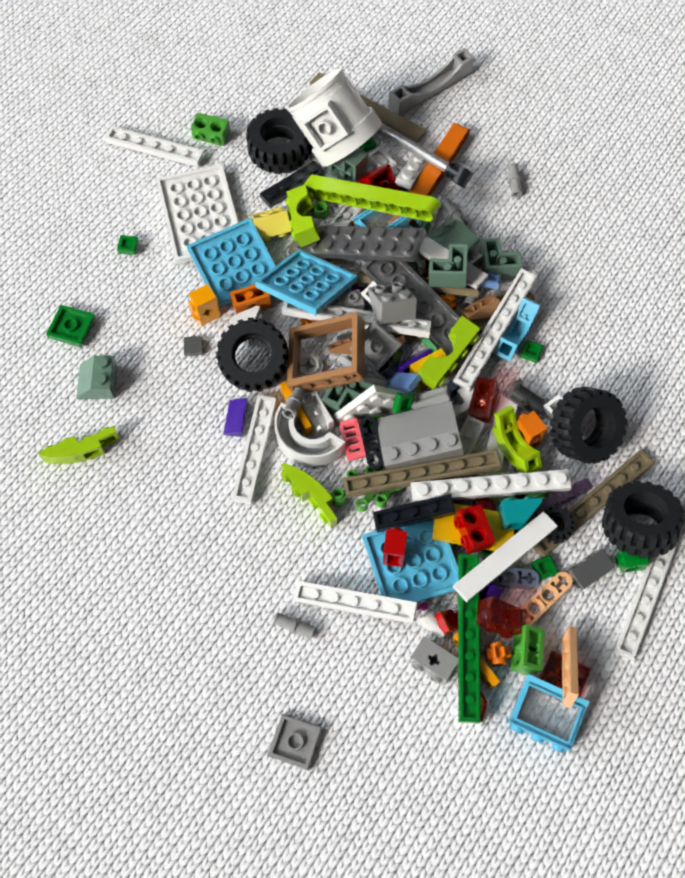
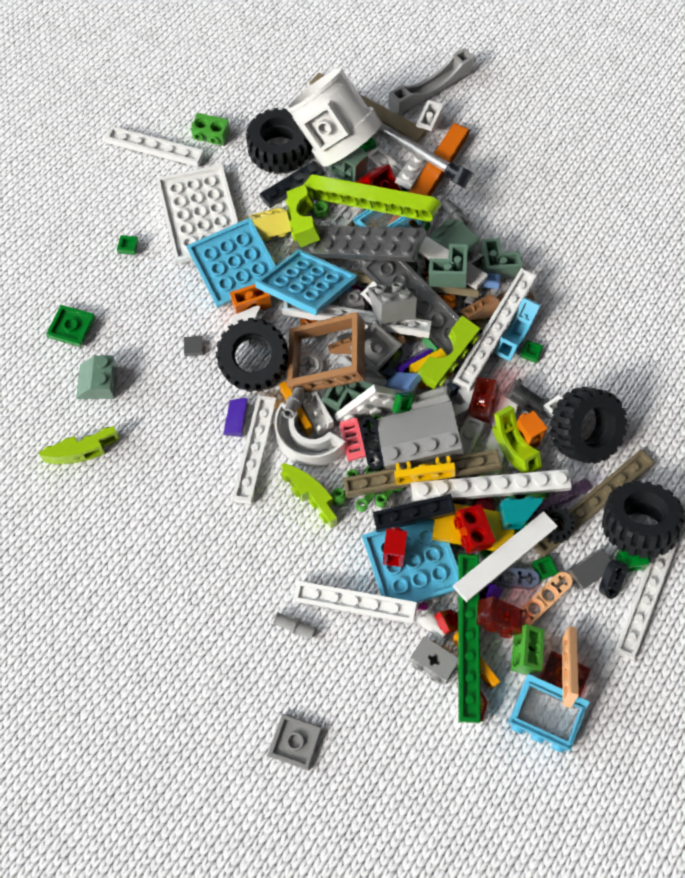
(204, 305): light orange brick -> none
(424, 472): none -> yellow plate
(430, 116): none -> white slope
(498, 654): orange gear -> none
(514, 180): light grey pin -> none
(613, 579): none -> black beam

